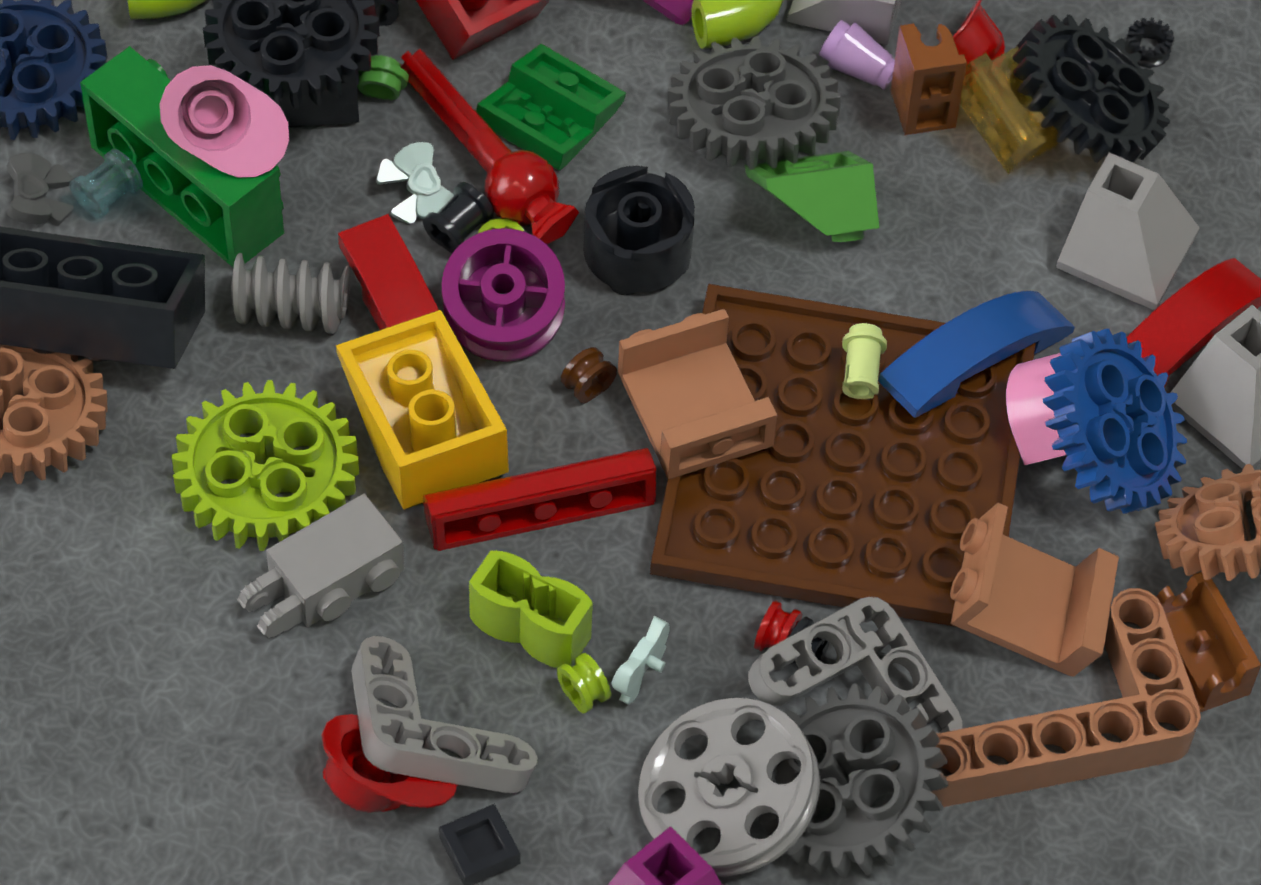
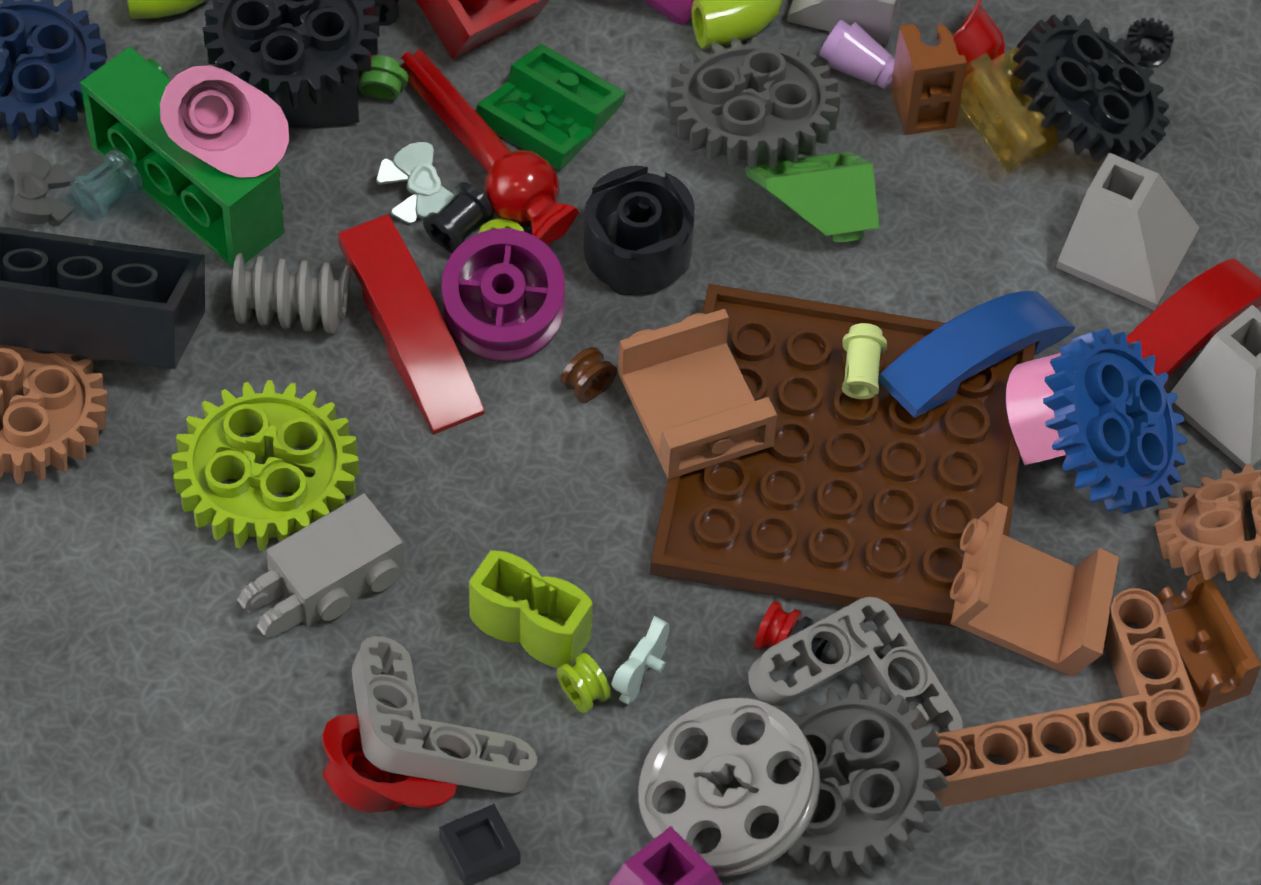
(424, 408): yellow slope -> none
(540, 499): red brick -> none

